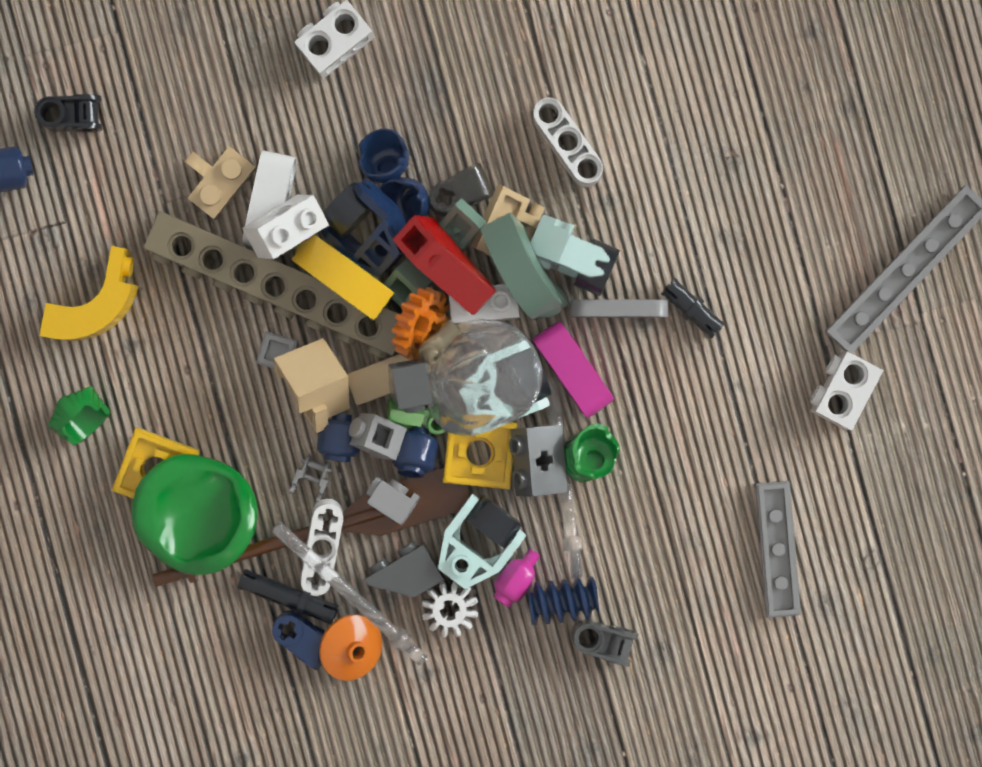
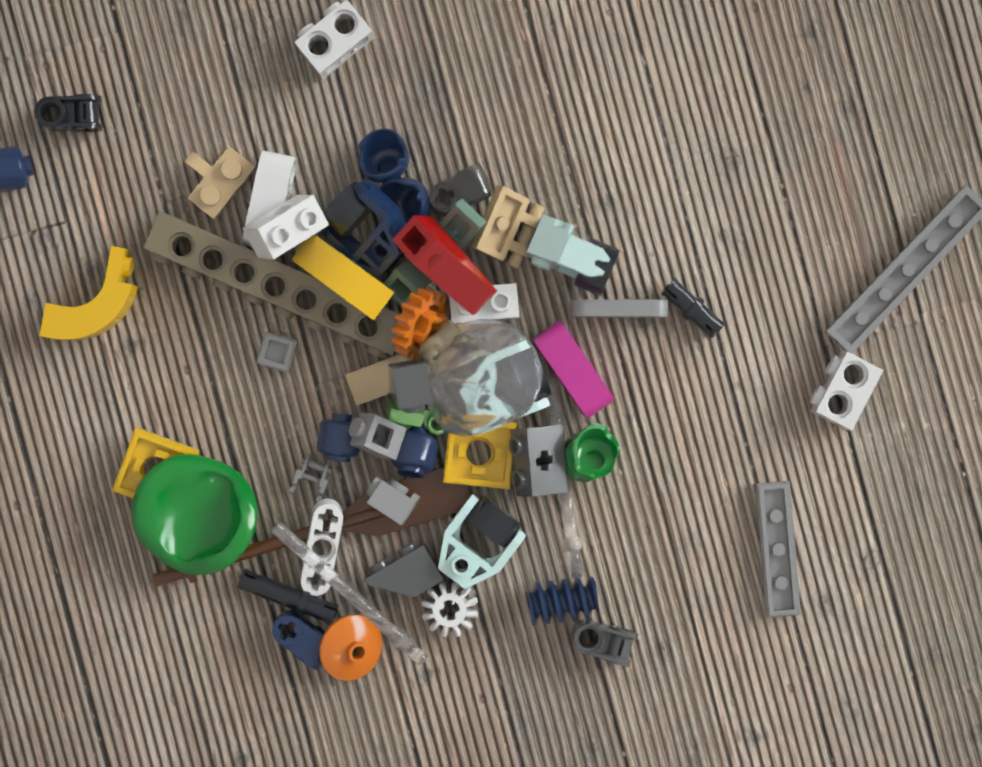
(78, 415): green hair -> none
(315, 382): tan plate -> none
(516, 579): dark pink plant -> none
(521, 268): sand green arch -> none
(565, 126): white beam -> none

